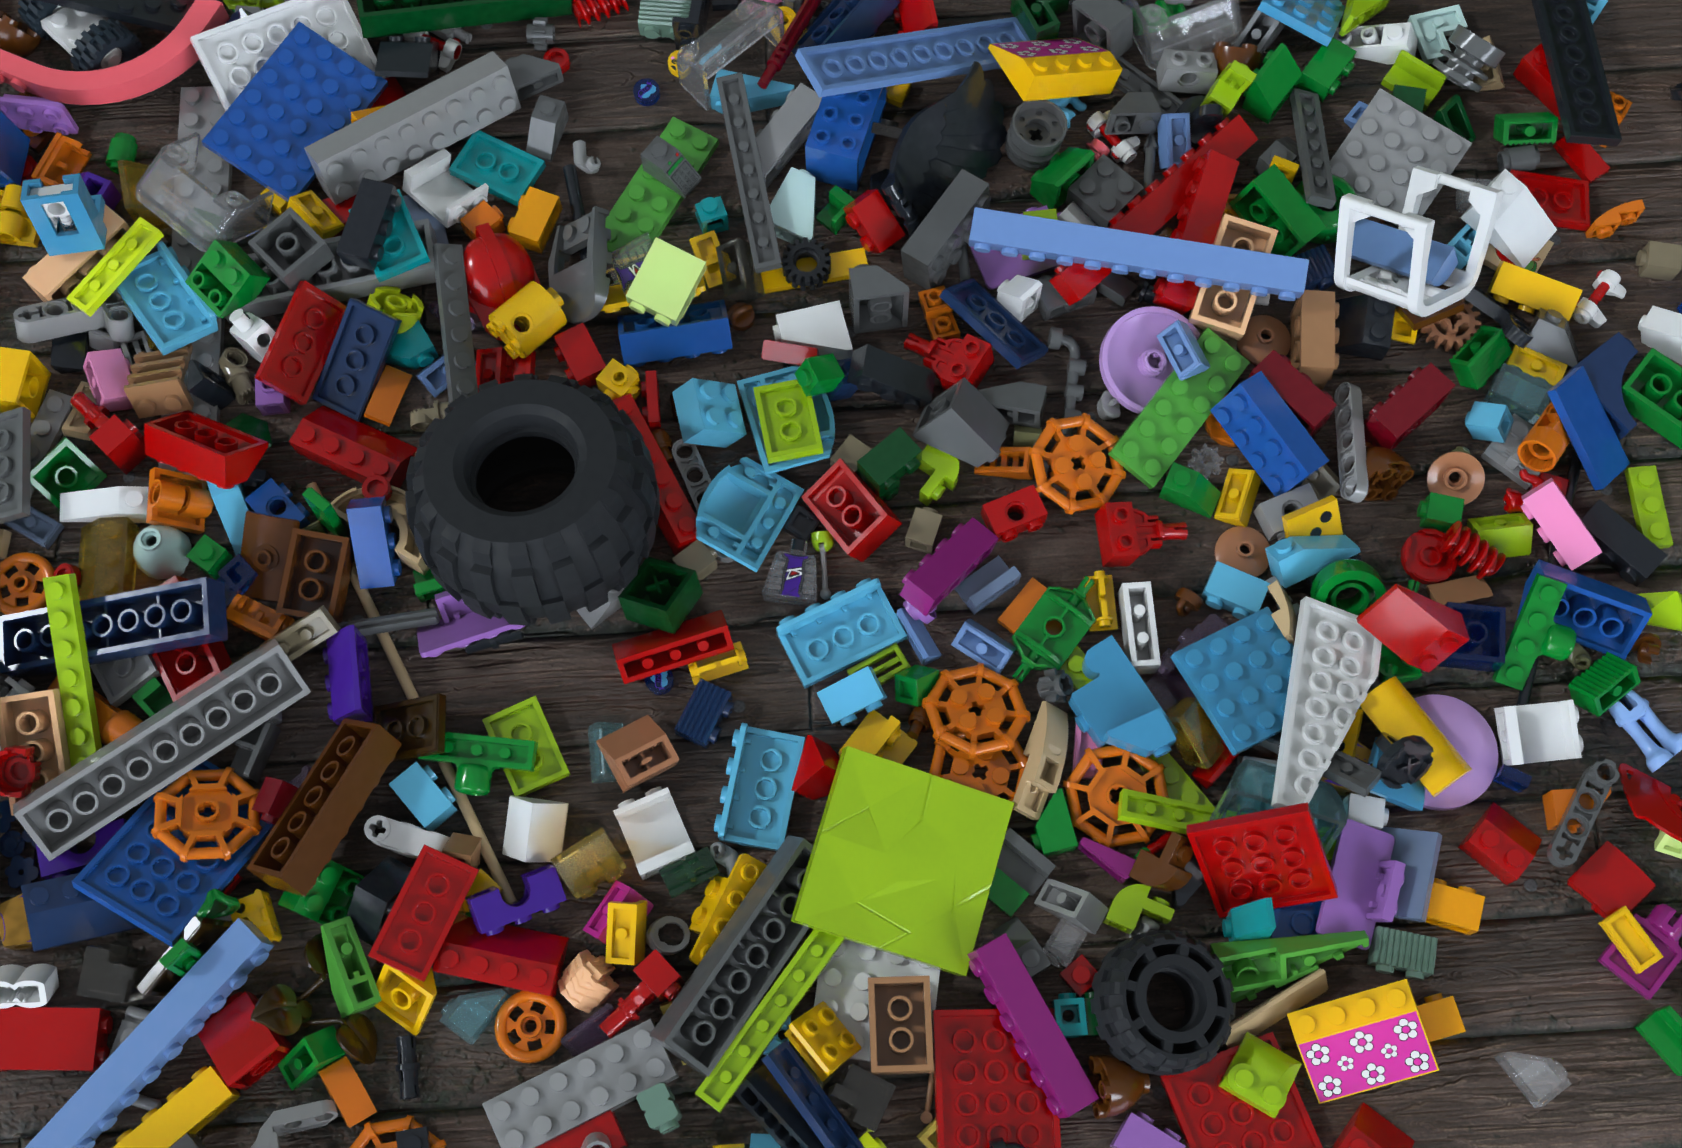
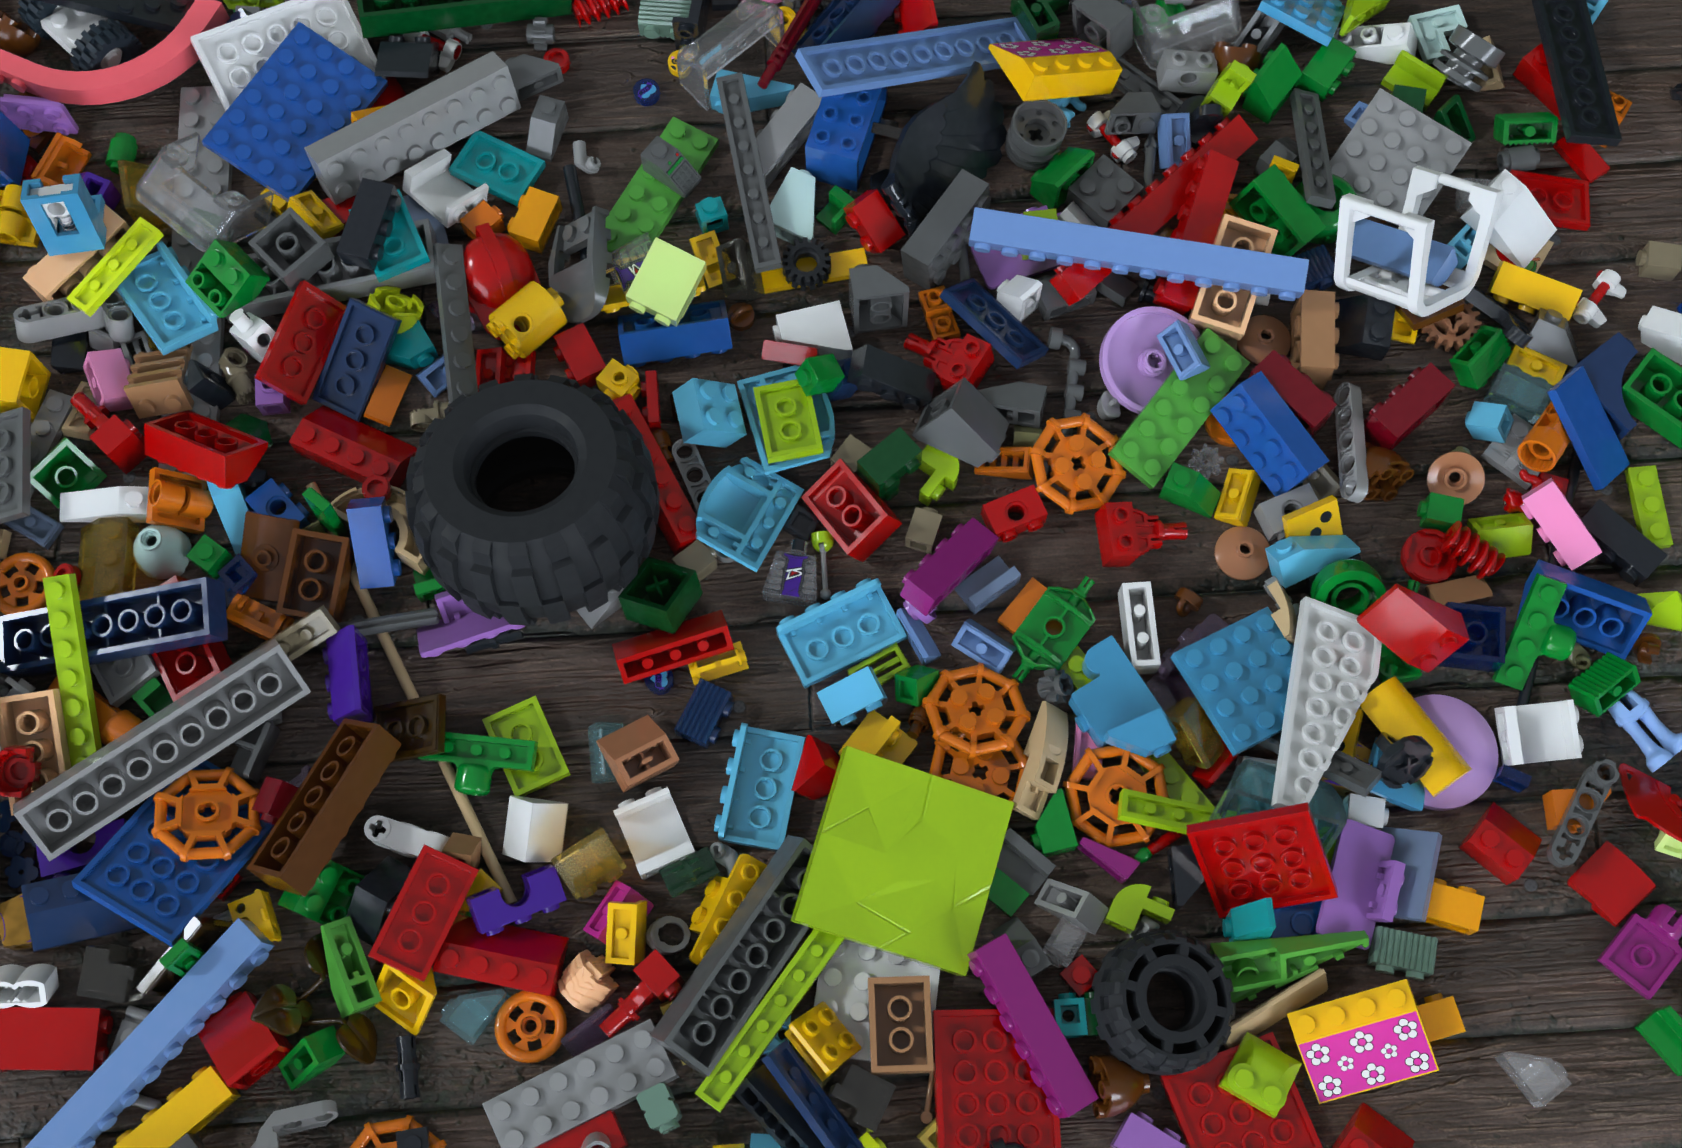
(215, 904): green piece -> none
(347, 1091): orange slope -> none
(423, 796): medium azure brick -> none
(898, 94): yellow tile -> none
(1098, 148): coral plate -> none
(1102, 602): yellow hinge -> none
(1167, 870): reddish brown brick -> none
(1234, 591): medium azure brick -> none
(1620, 215): orange slope -> none
(1631, 939): yellow tile -> none

